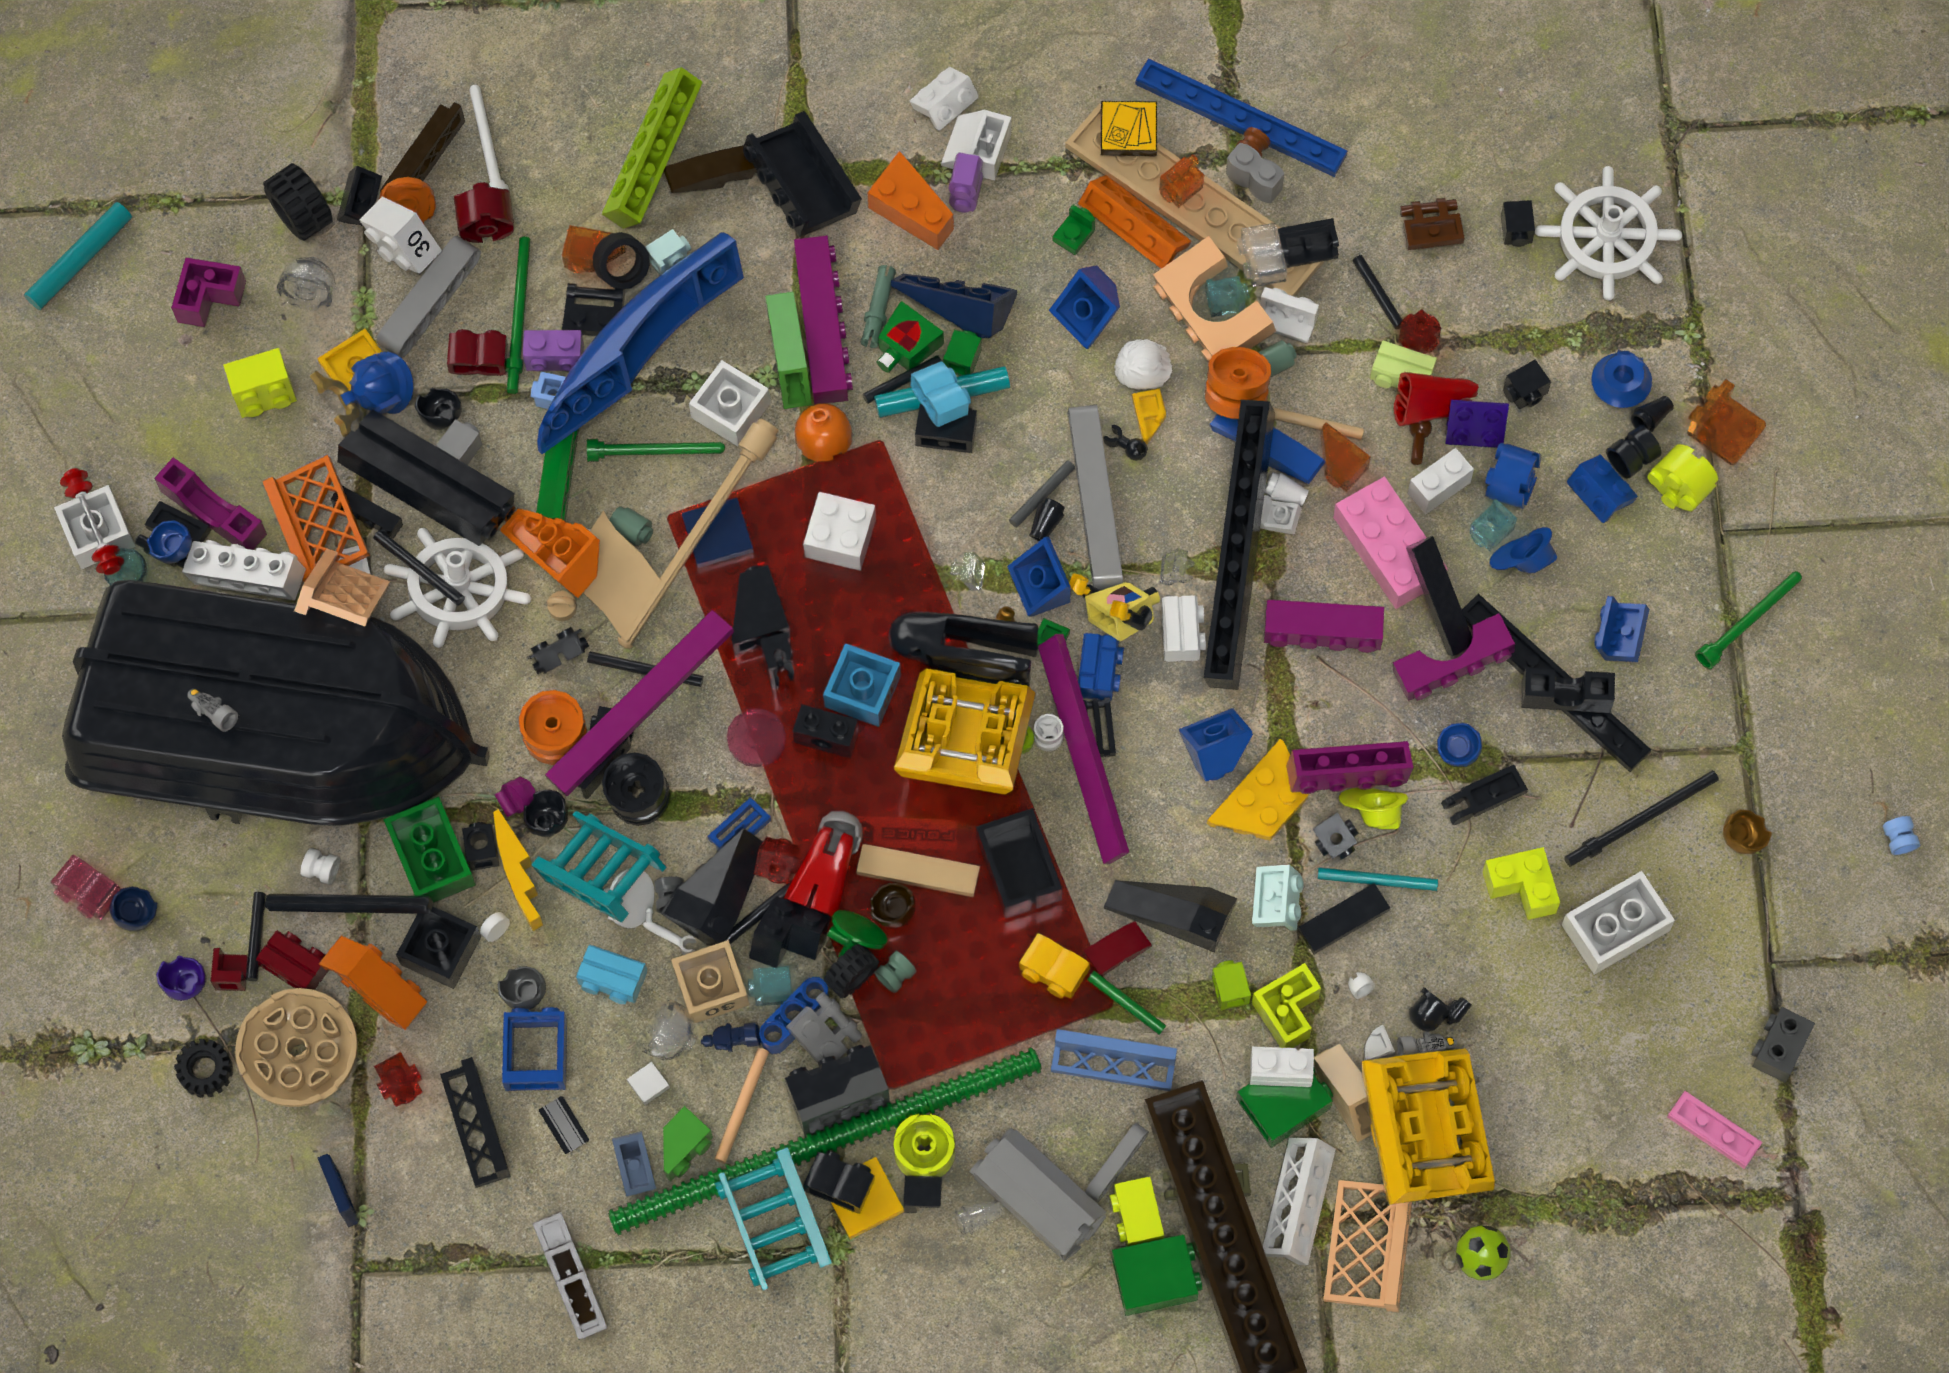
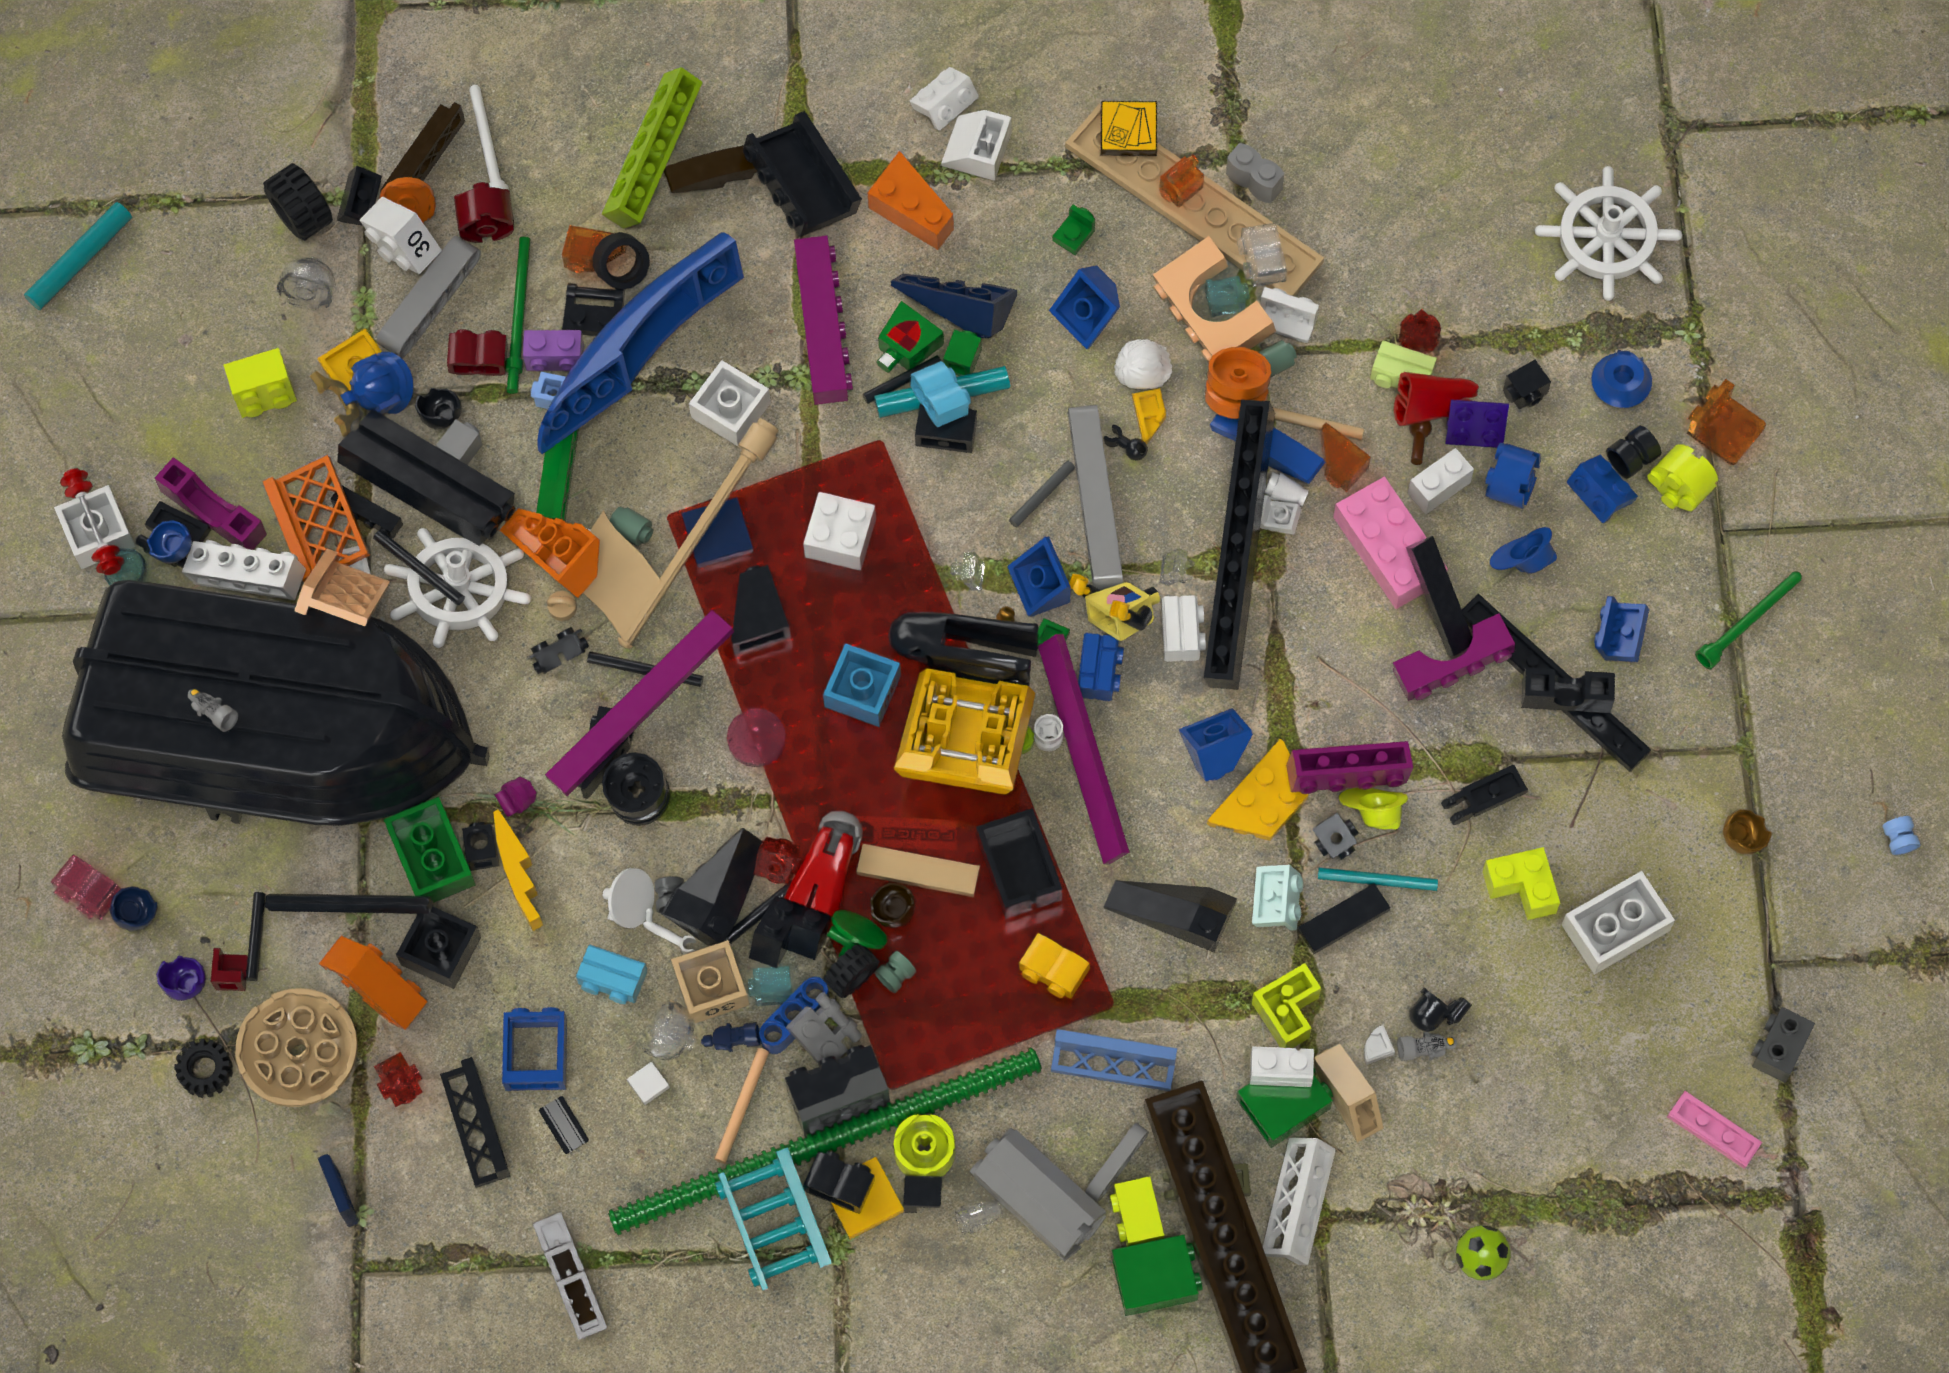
(205, 283): magenta brick -> none
(291, 961): dark red brick -> none
(320, 866): white wheel -> none
(494, 926): white tile -> none
(522, 988): dark grey hair -> none
(546, 813): black hair -> none
(551, 725): orange wheel -> none
(592, 891): teal fence -> none
(598, 449): green piece -> none
(634, 1163): sand blue slope -> none
(667, 251): light aqua brick -> none
(682, 1140): bright green slope -> none
(754, 829): blue tile -> none
(777, 657): black hinge -> none
(788, 350): bright green slope -> none
(823, 432): orange cylinder -> none
(826, 731): black brick -> none
(875, 317): sand green pin -> none
(965, 182): medium lavender brick -> none
(1046, 519): black cone -> none
(1095, 704): black tile -> none
(1117, 948): dark red slope -> none
(1126, 1002): green bar -> none
(1133, 220): orange fence -> none
(1230, 985): lime brick -> none
(1240, 116): blue tile -> none
(1256, 139): dark orange wheel -> none
(1309, 242): black hinge -> none
(1324, 625): magenta brick -> none
(1361, 985): white hinge -> none
(1378, 291): black bar -> none
(1394, 1255): light nougat fence -> none
(1420, 1129): yellow piece -> none
(1432, 231): reddish brown plate -> none
(1459, 745): blue hair -> none
(1489, 536): clear light blue brick -> none
(1517, 223): black brick -> none
(1594, 845): black bar -> none
(1652, 413): black cone -> none

